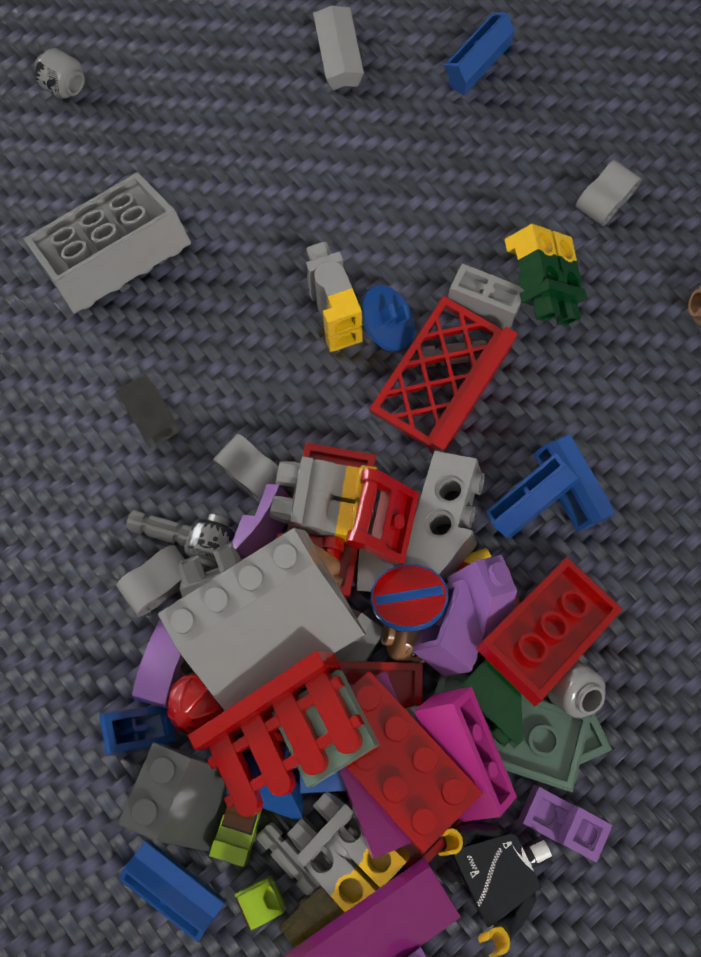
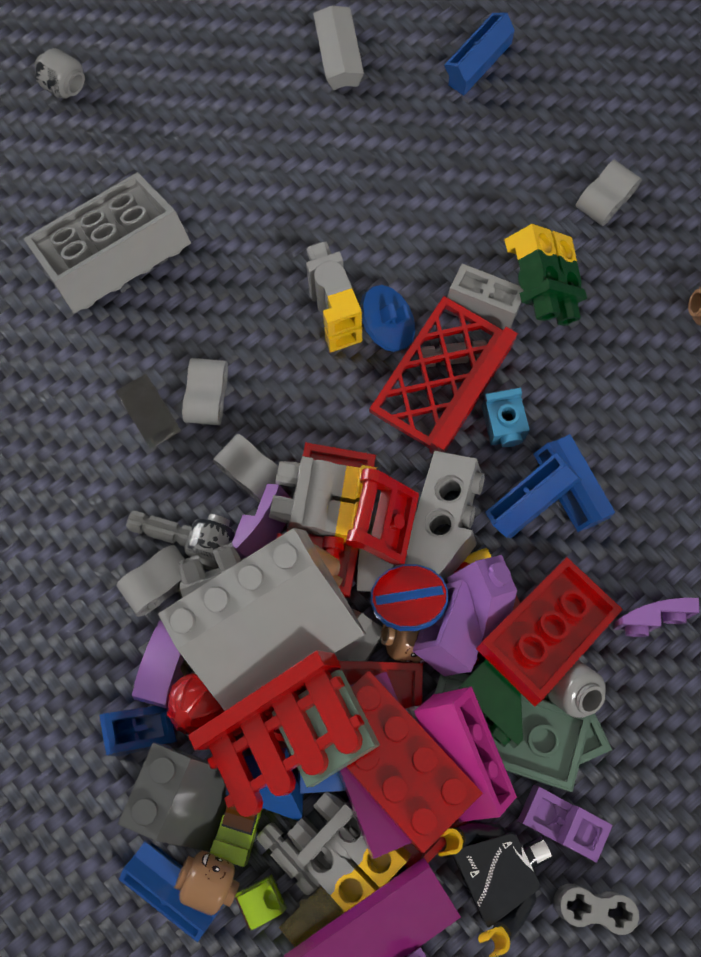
(205, 391): none -> light grey axle
(206, 883): none -> medium nougat head
(502, 404): none -> dark azure brick
(596, 909): none -> light grey axle
(648, 617): none -> medium lavender slope

